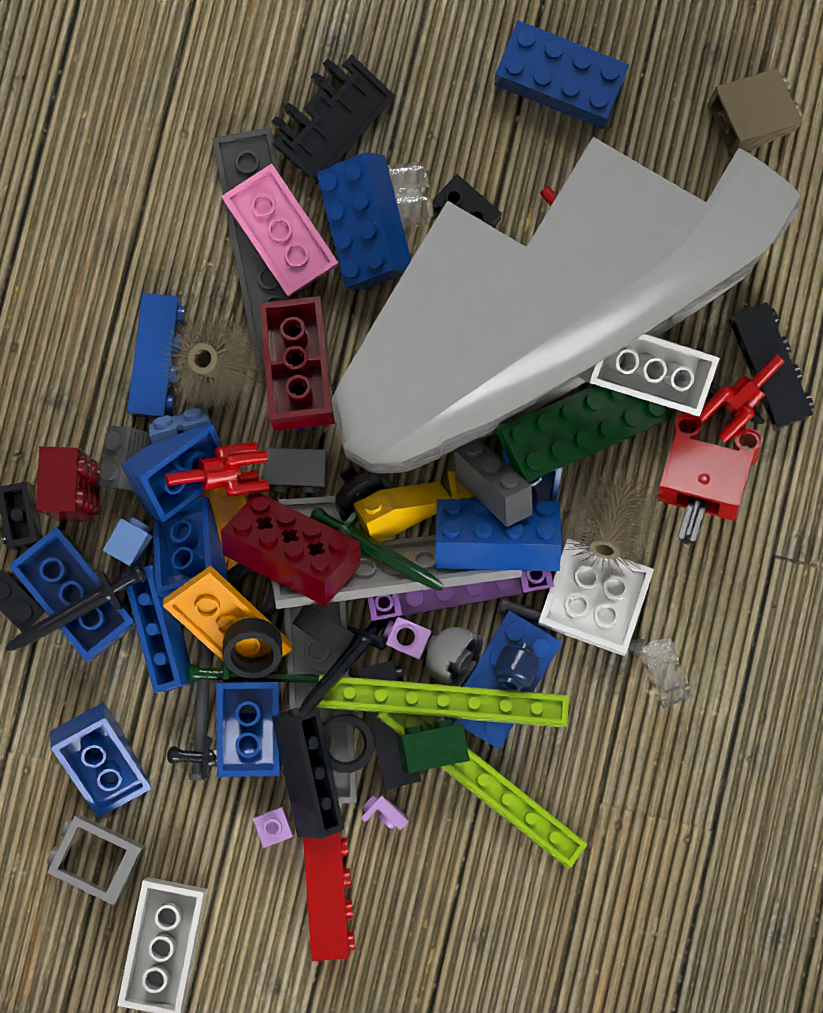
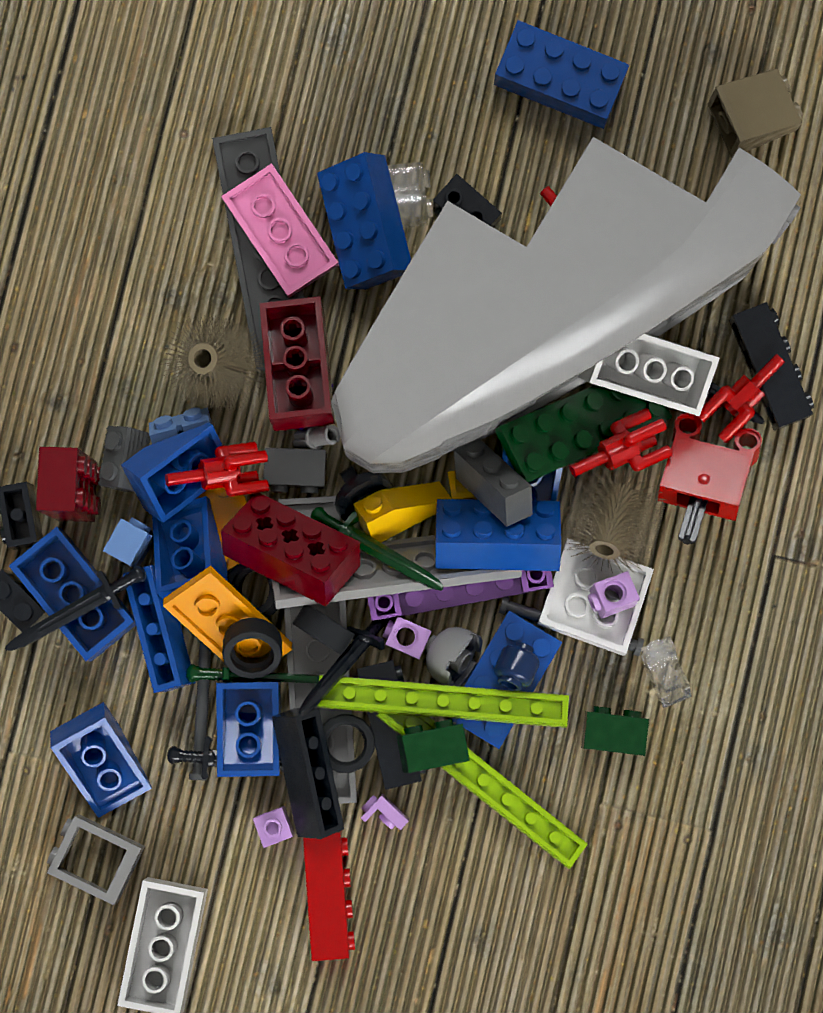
(149, 388): blue brick -> none
(316, 437): none -> light grey axle
(336, 117): black hinge -> none
(615, 732): none -> dark green brick
(622, 585): none -> lavender brick
(626, 446): none -> red plant

